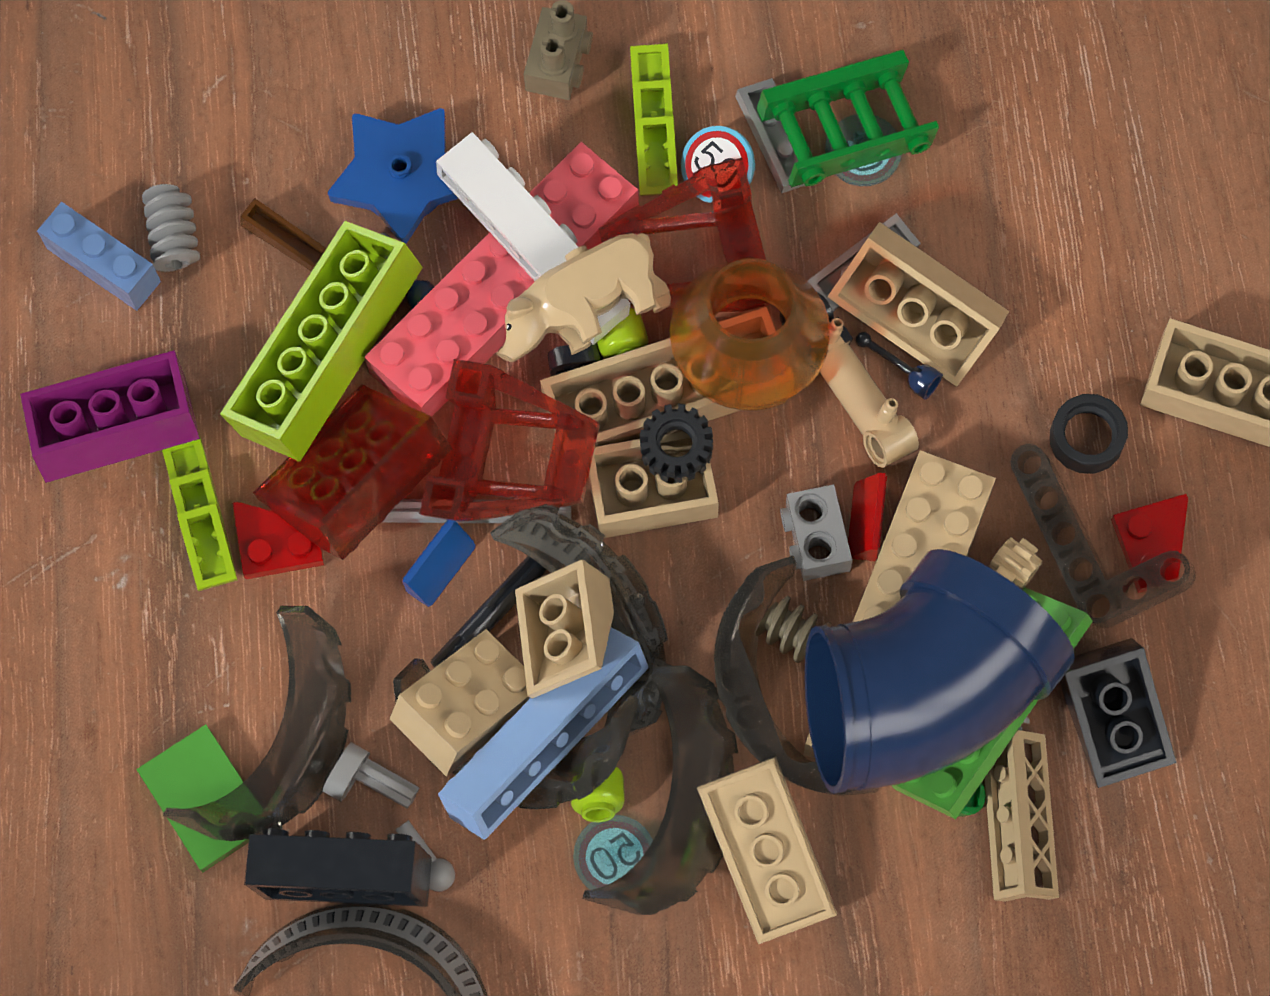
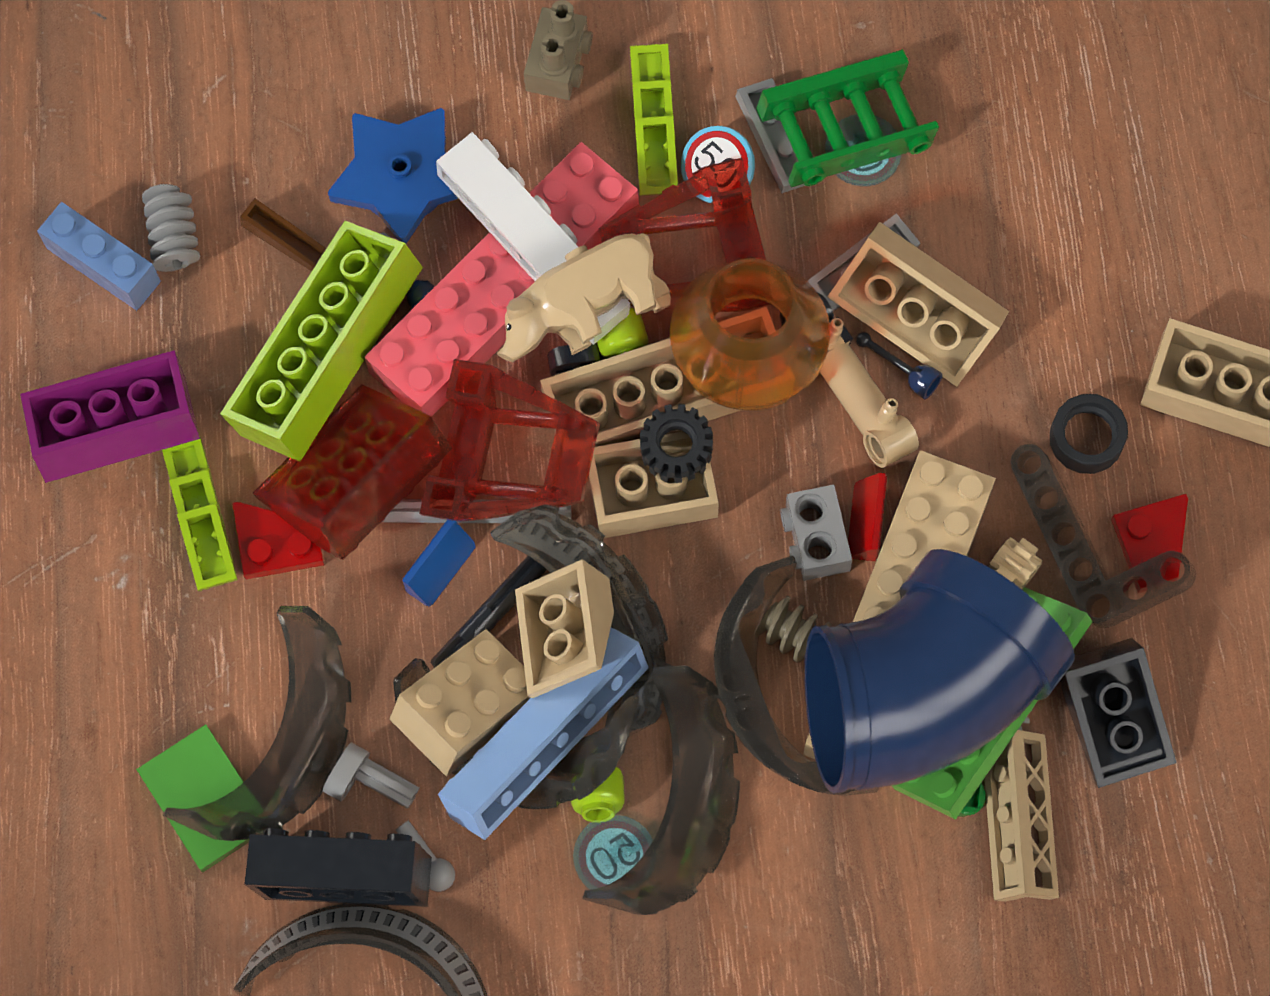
(767, 850): tan tile -> none

